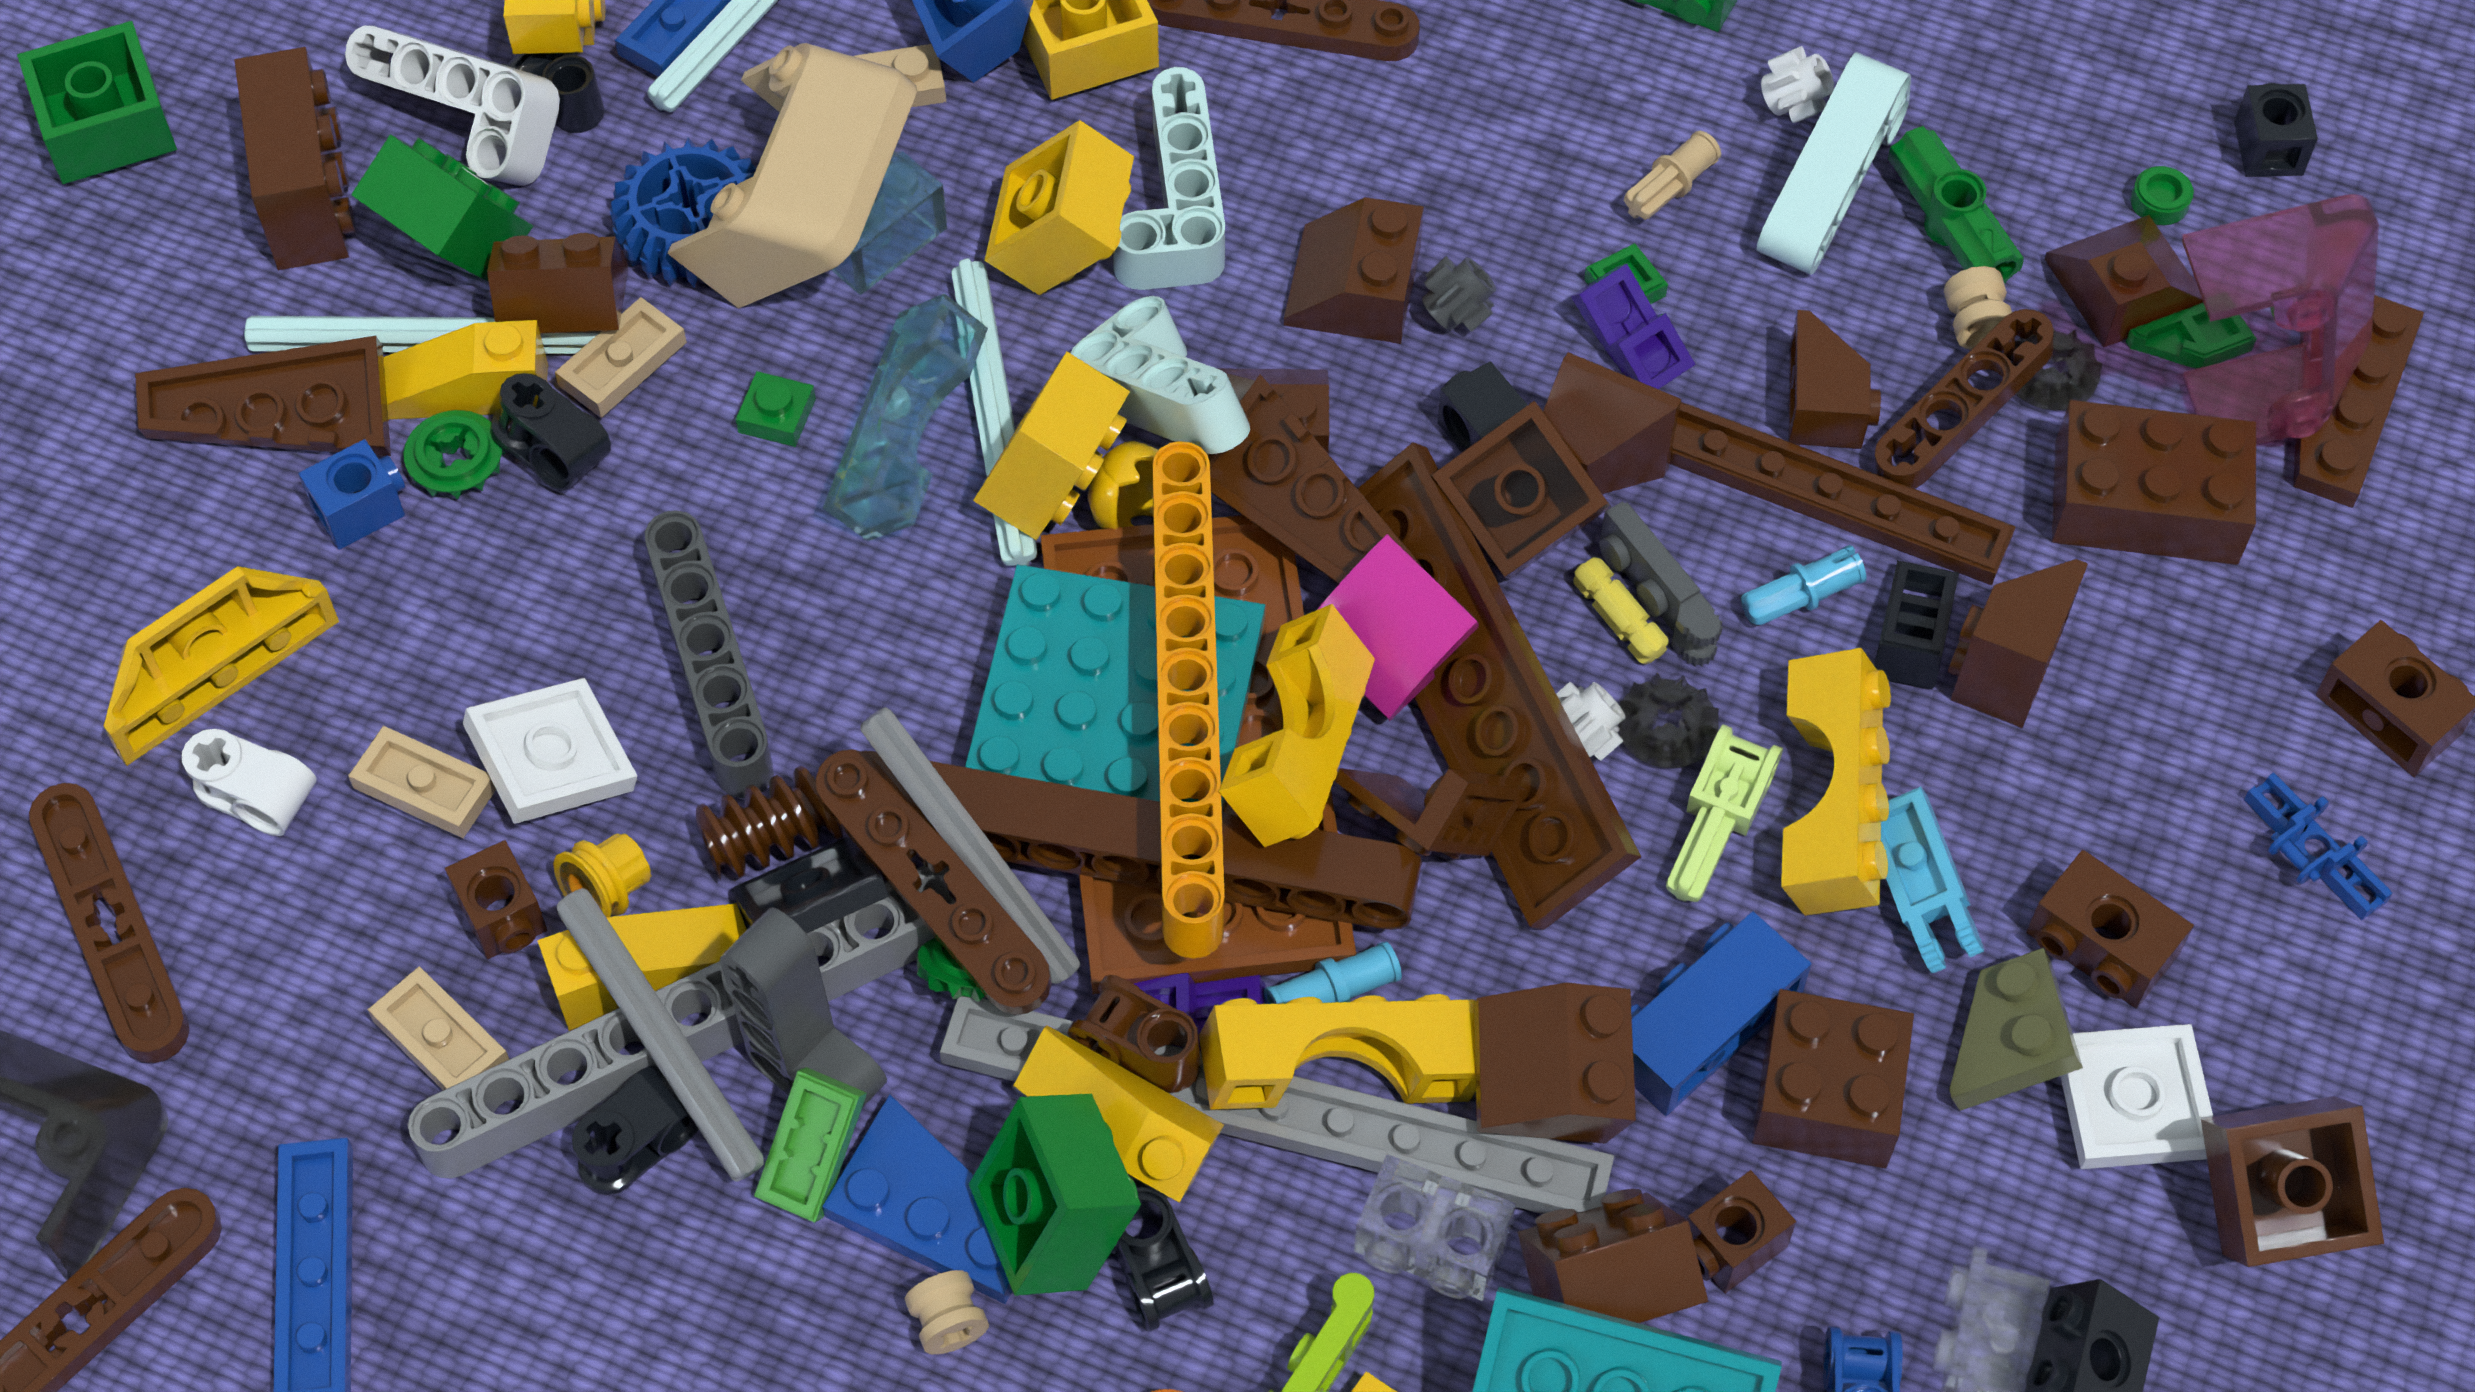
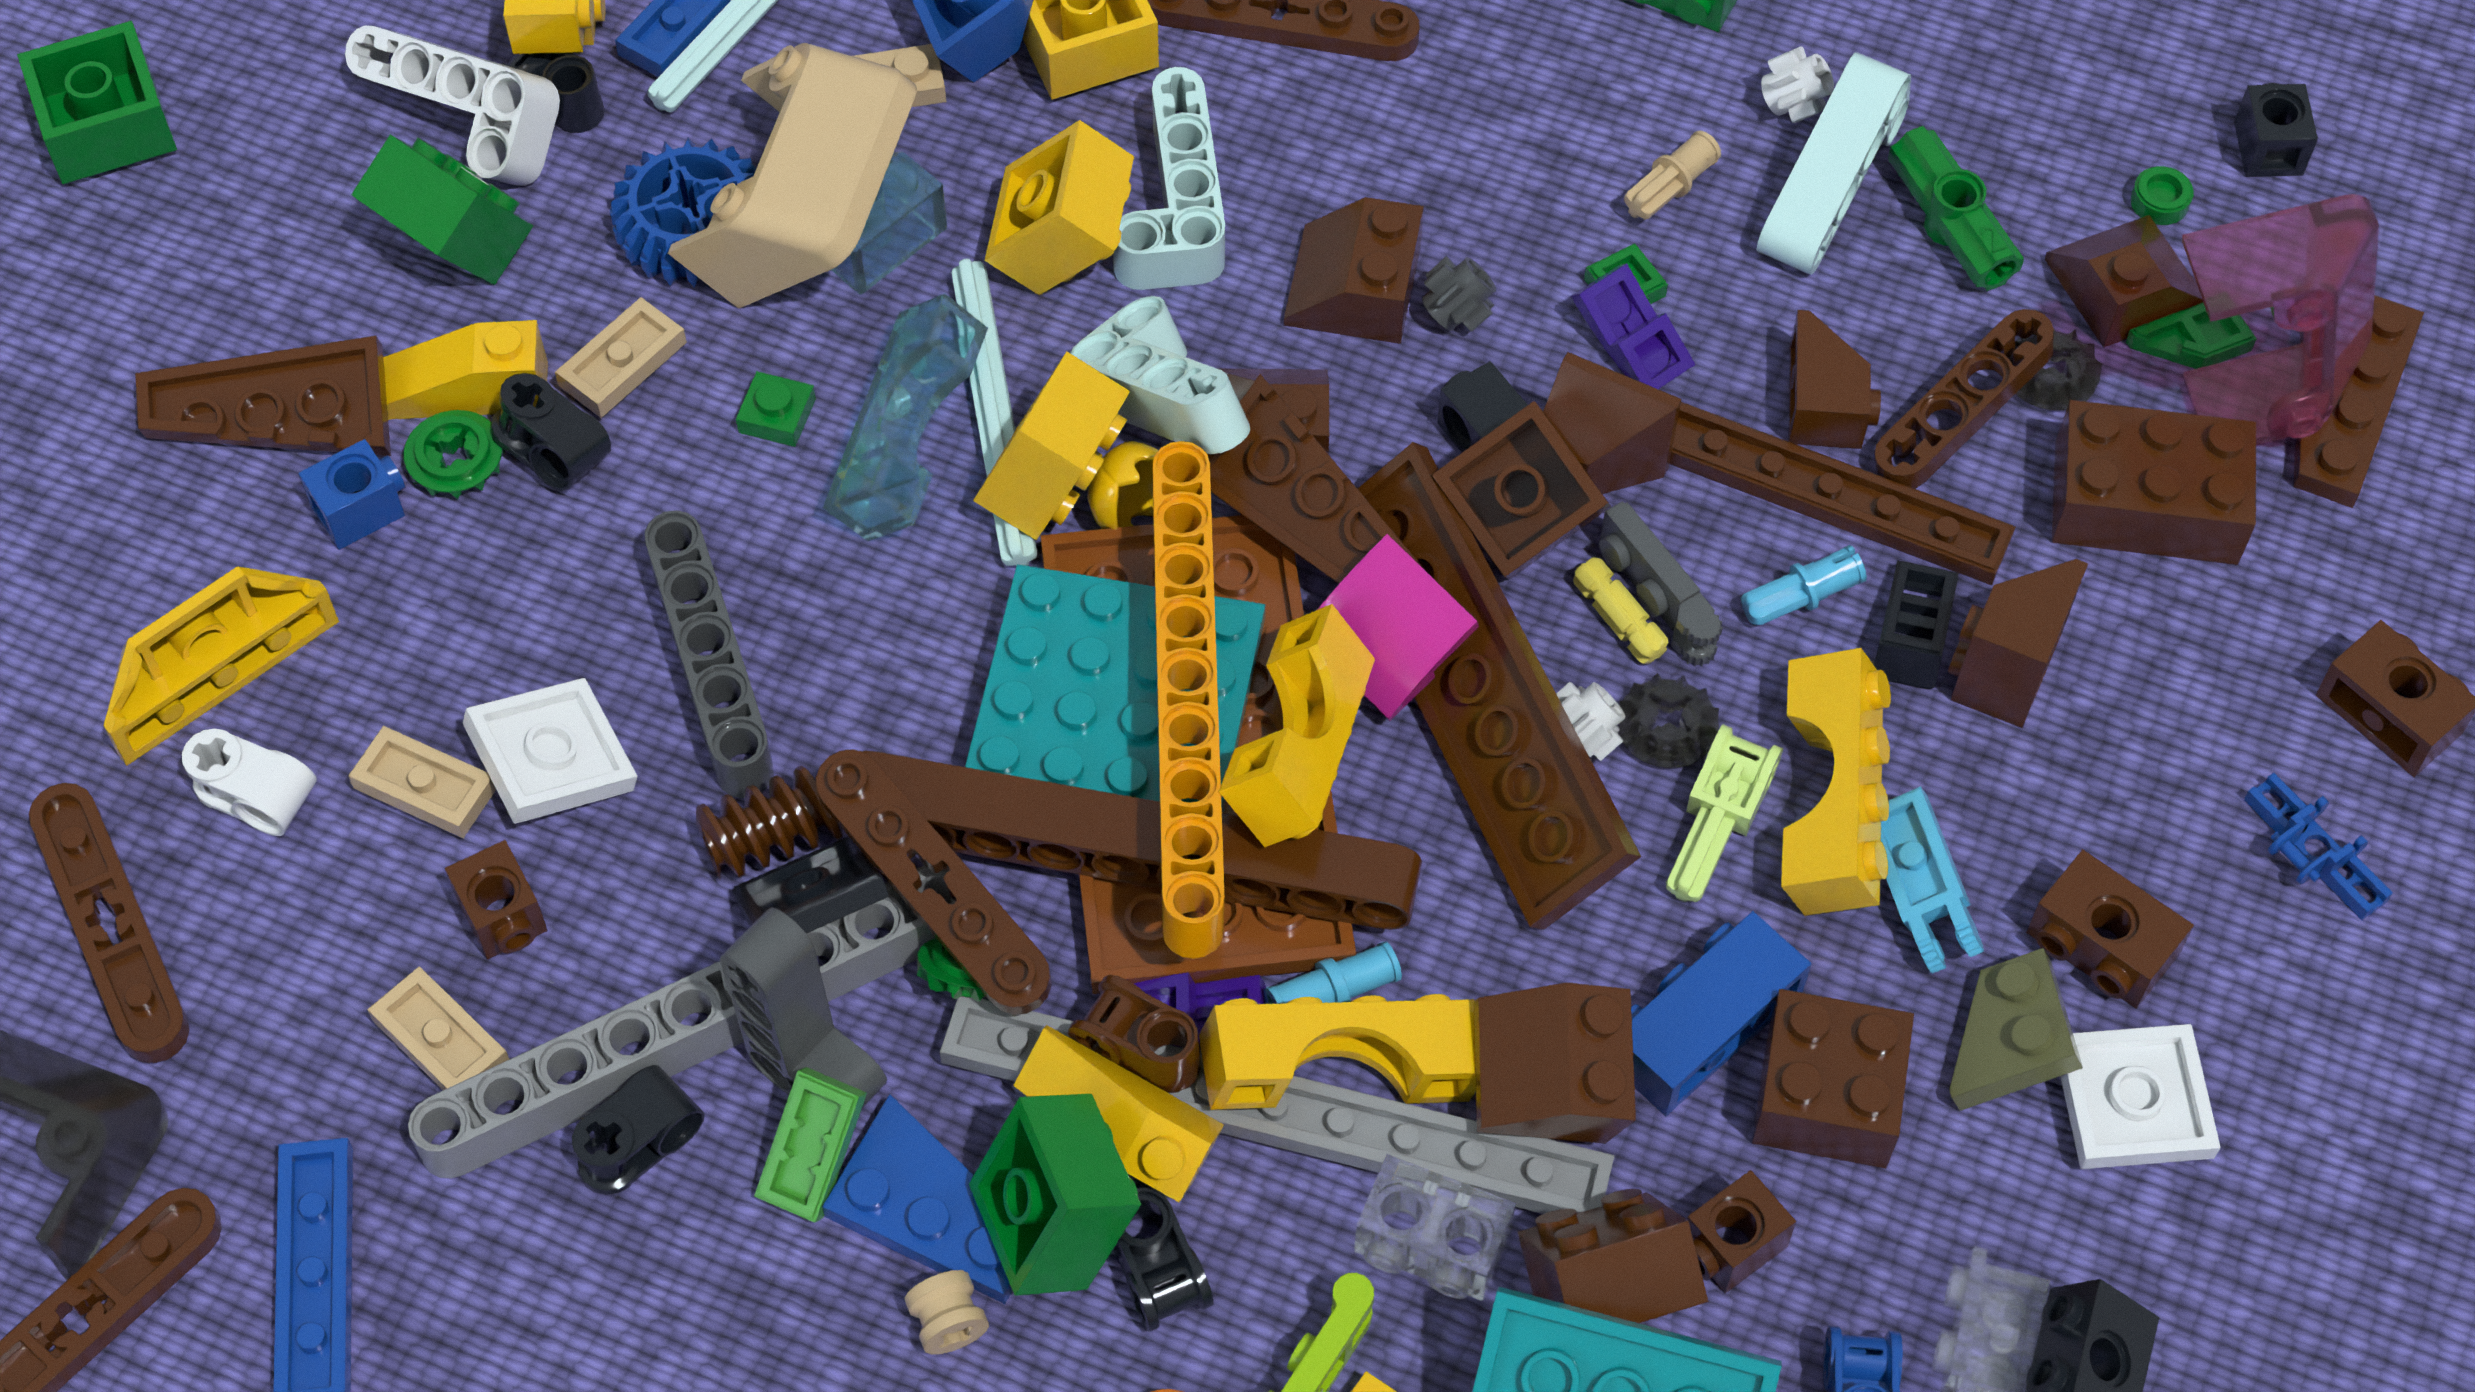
(293, 159): reddish brown brick -> none
(394, 333): light aqua axle -> none
(559, 282): reddish brown slope -> none
(605, 870): yellow piece -> none
(660, 1035): light grey axle -> none
(661, 943): yellow slope -> none
(965, 837): light grey axle -> none
(1456, 816): reddish brown bracket -> none
(1977, 301): tan wheel -> none
(2292, 1181): reddish brown brick -> none

